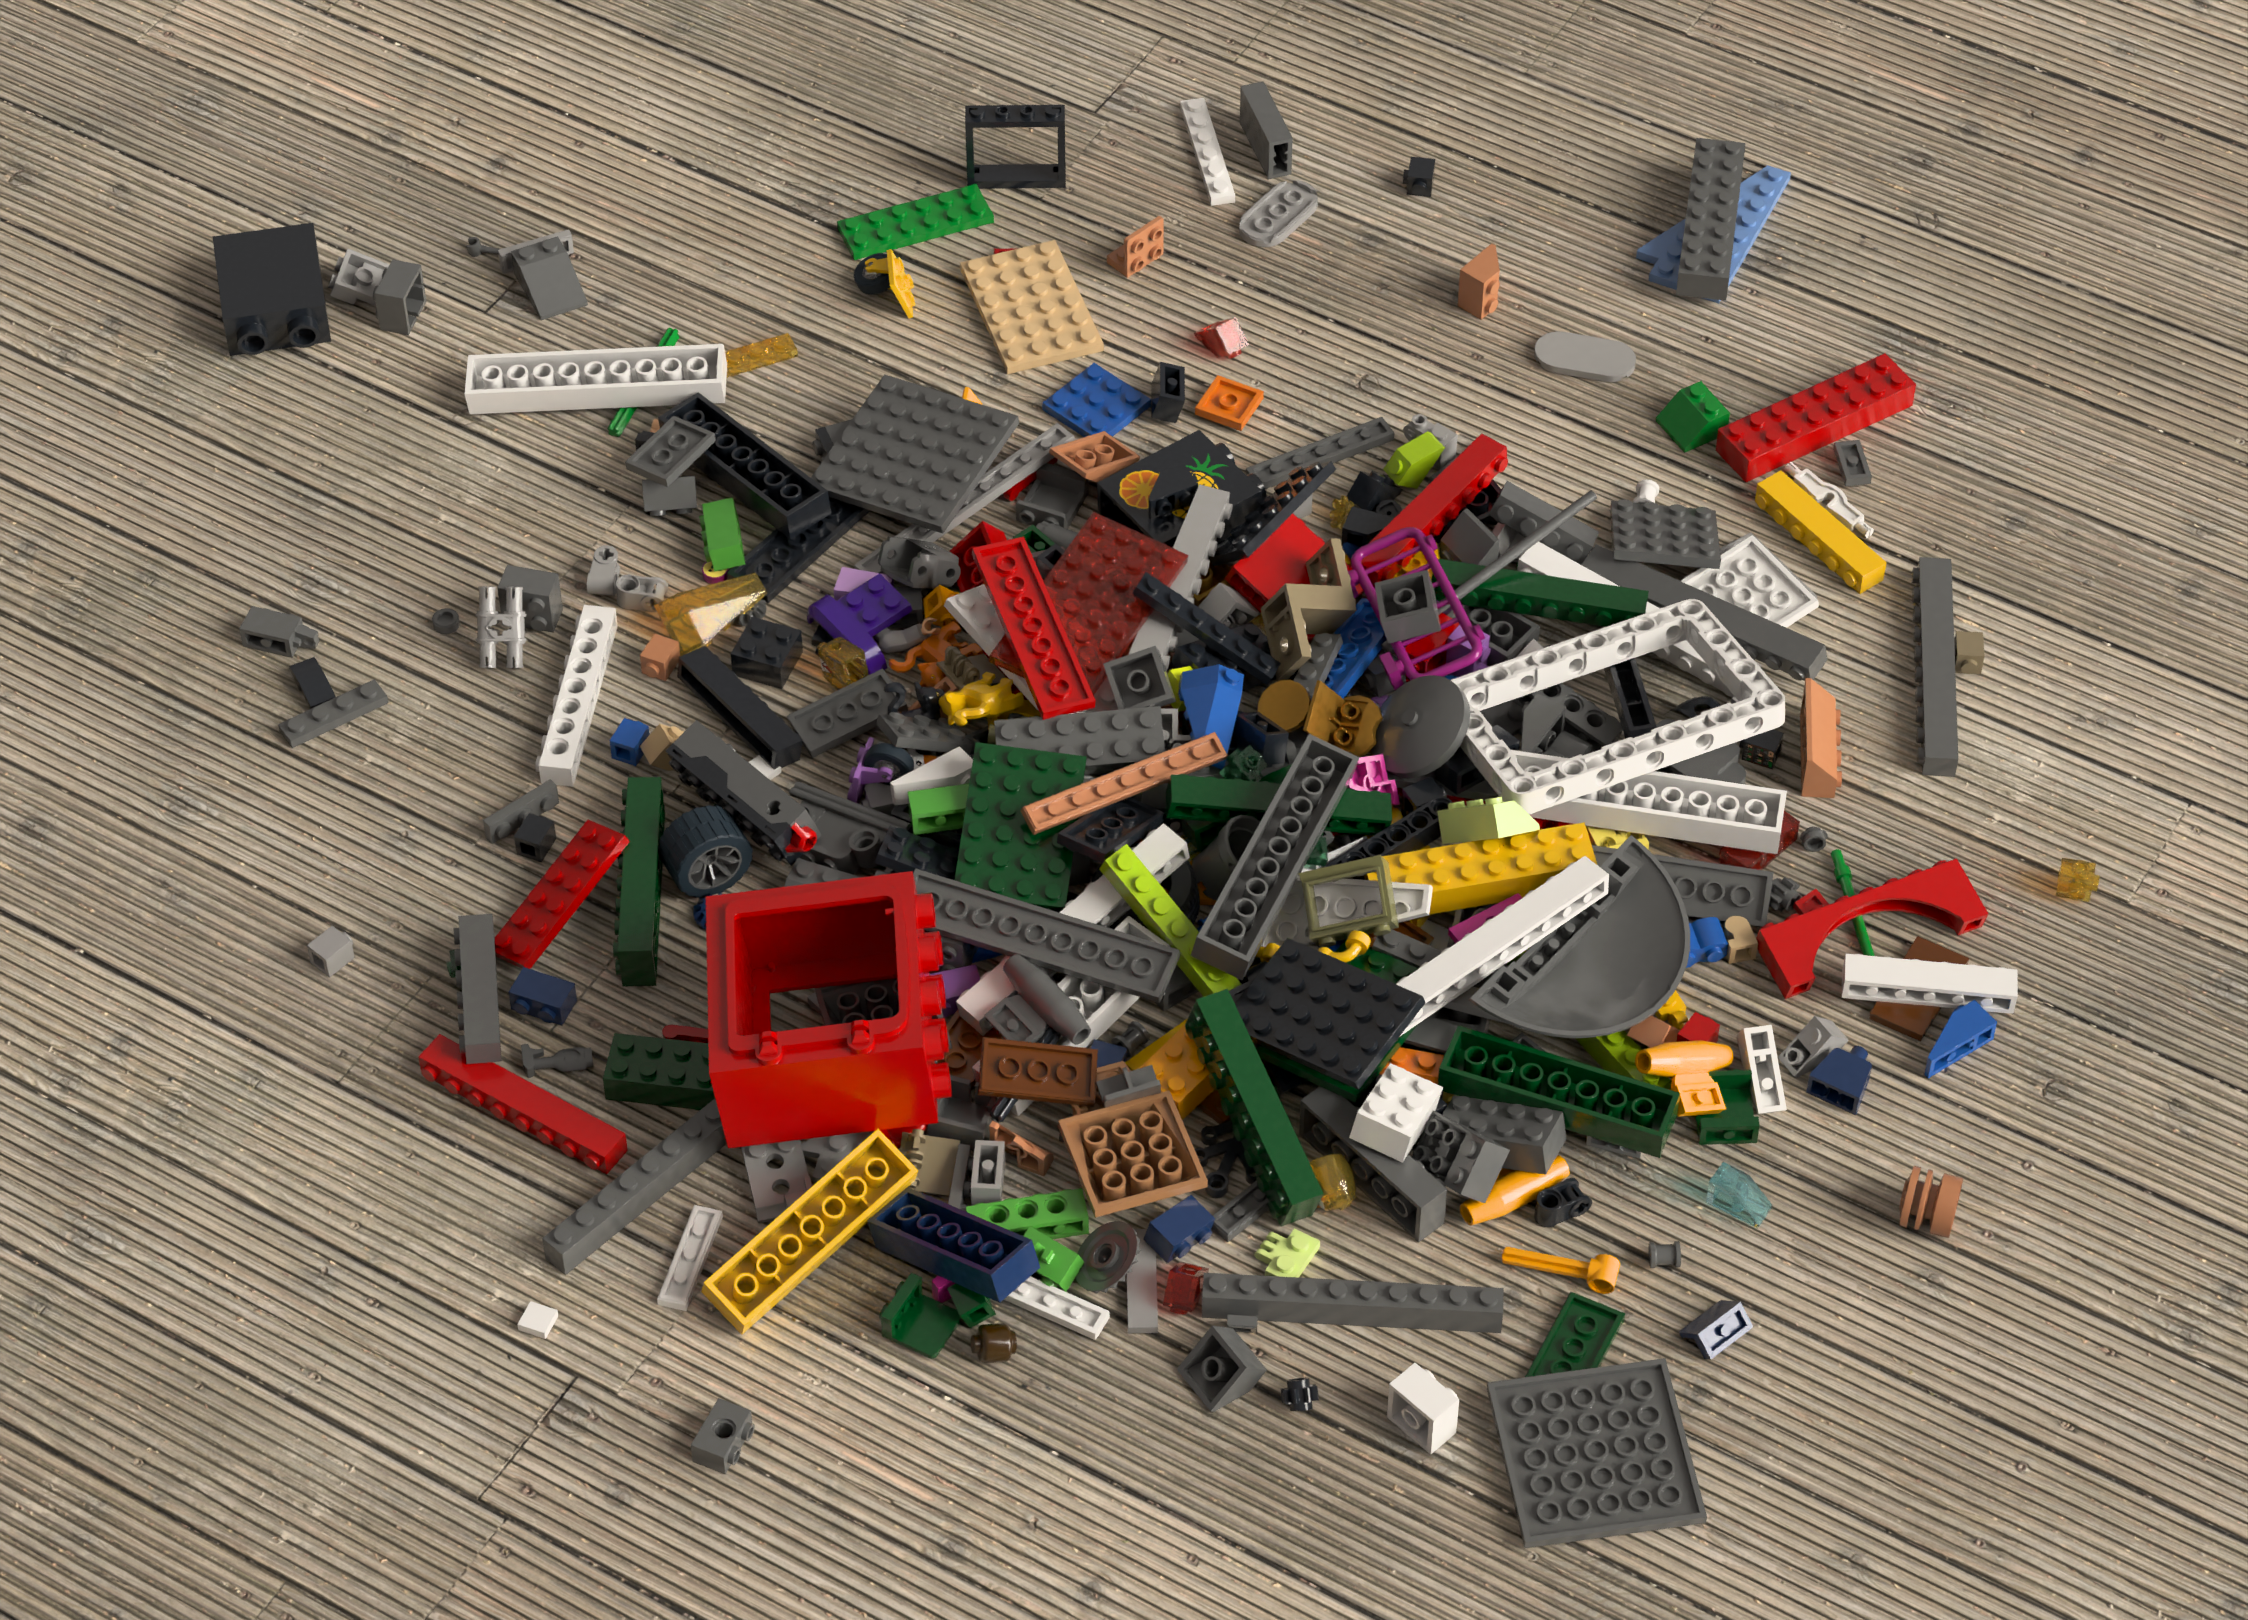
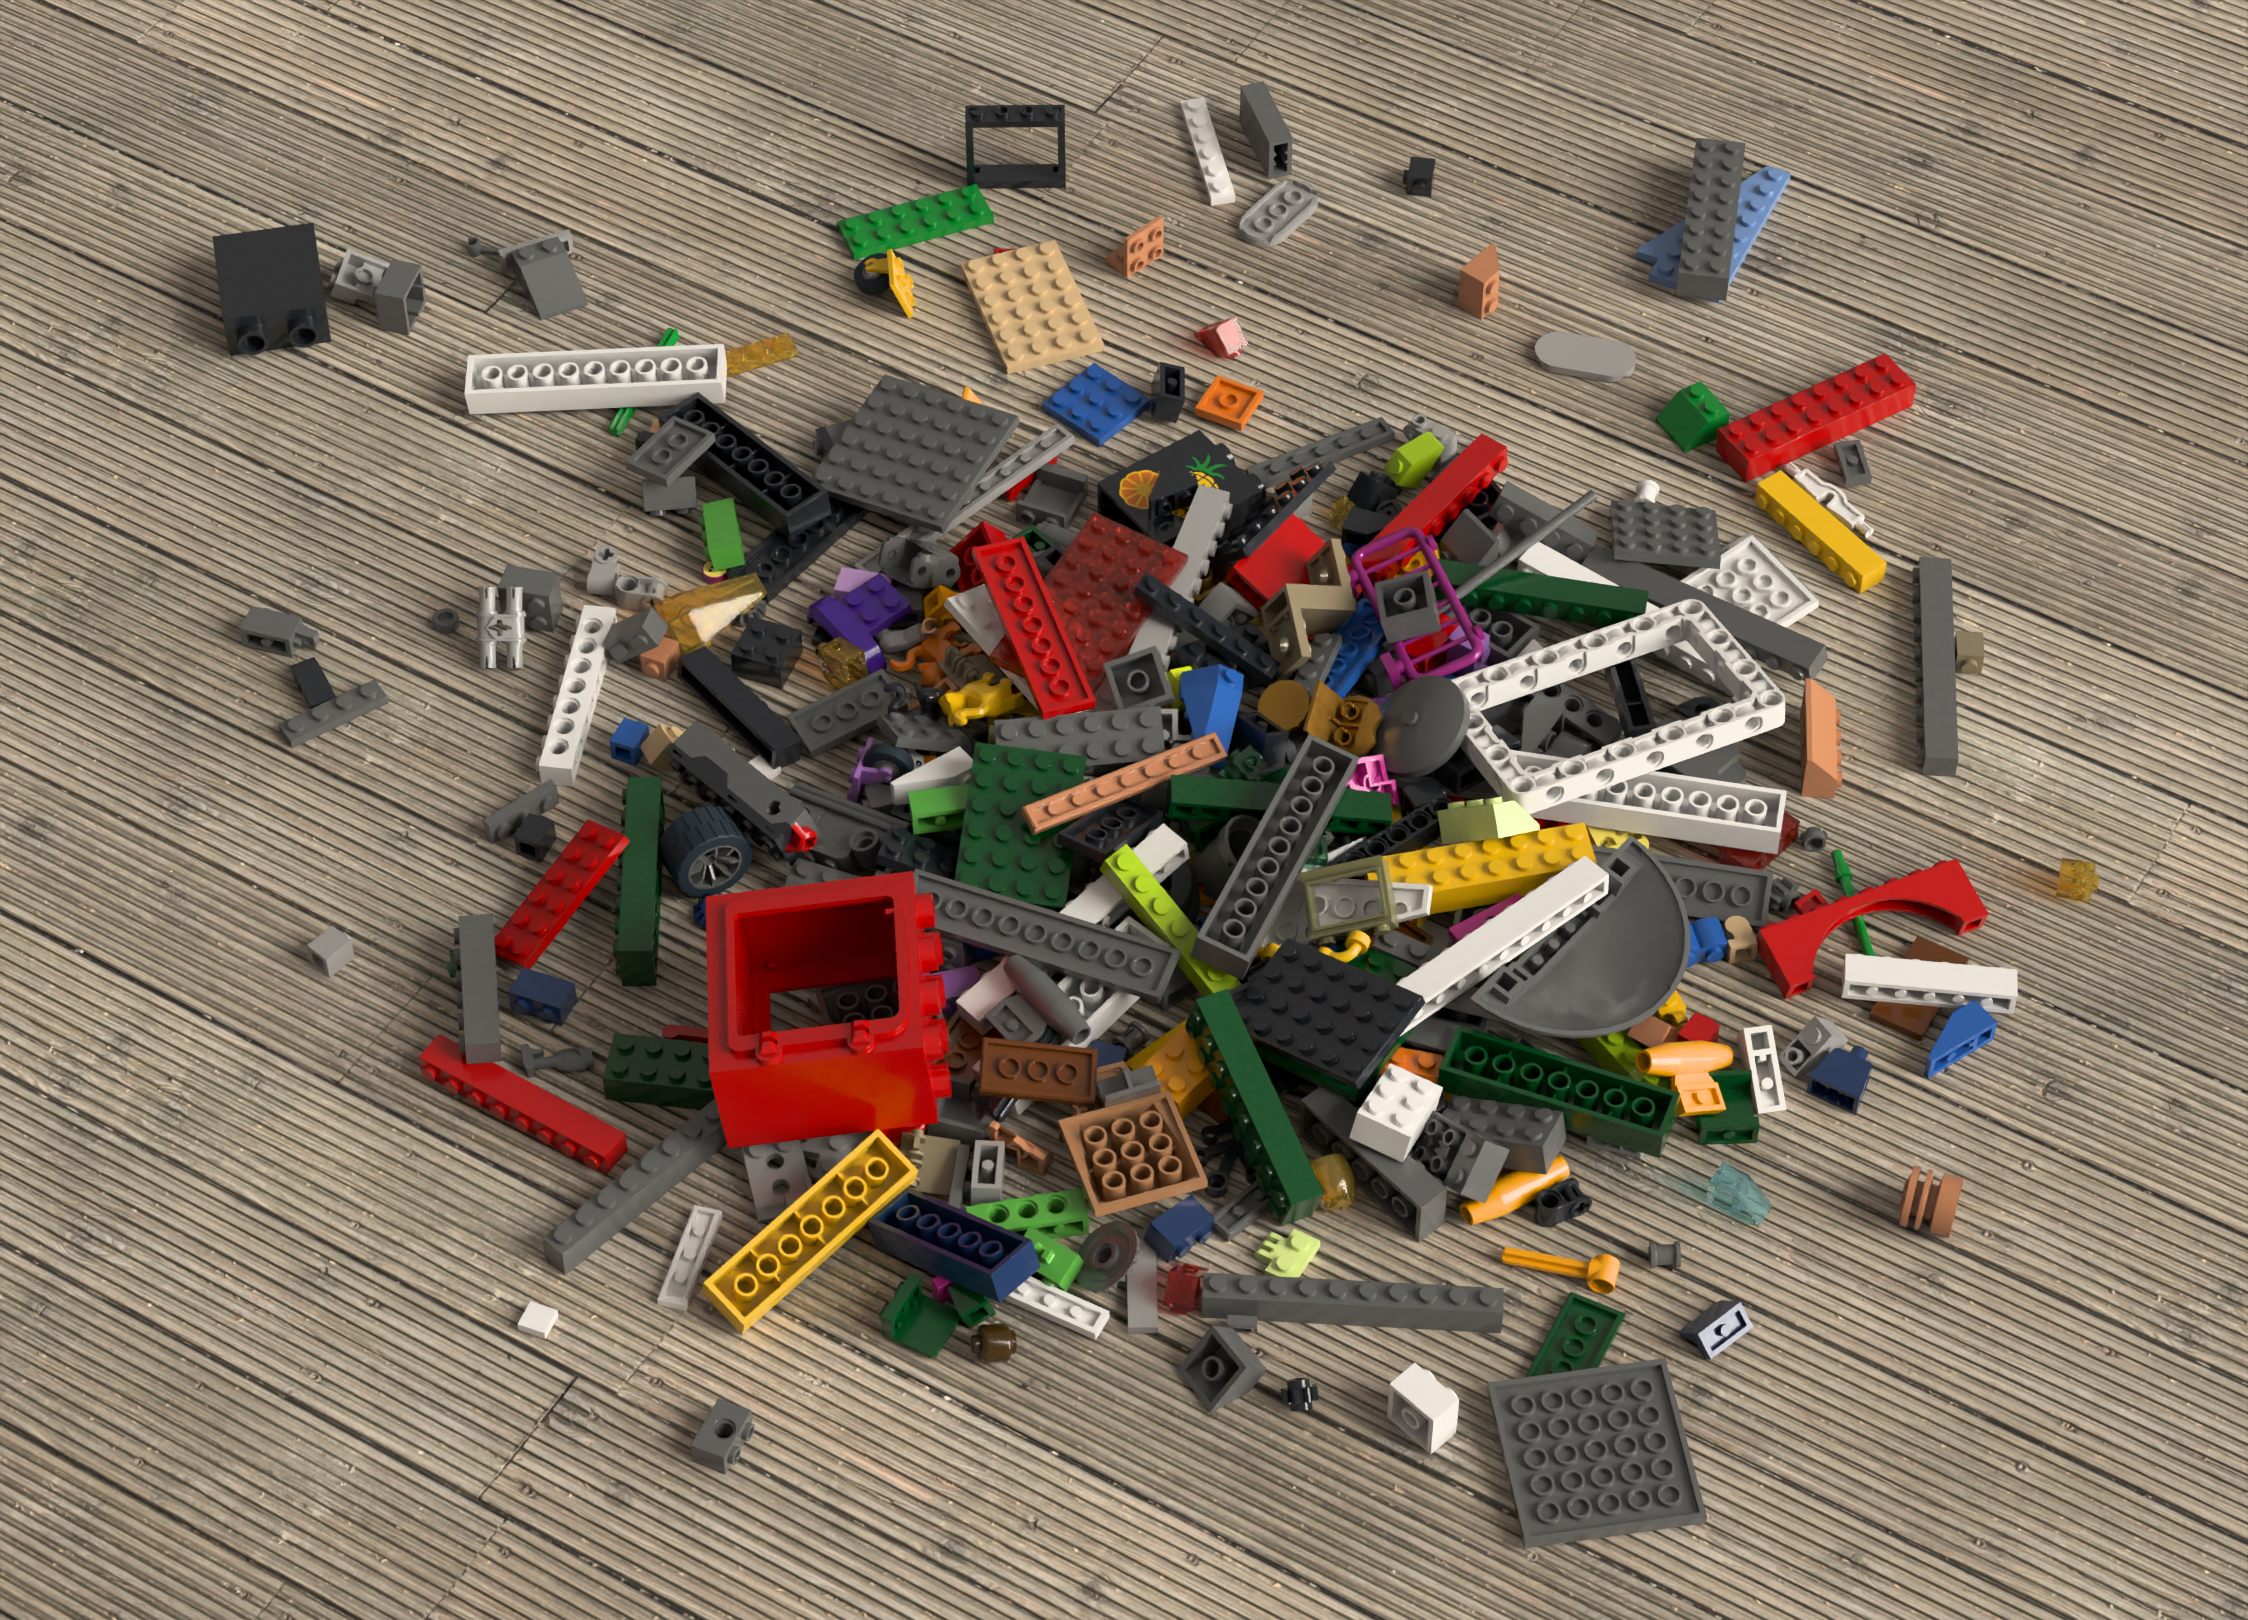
(635, 635): none -> dark grey brick
(1095, 456): nougat slope -> none
(1762, 748): black brick -> none

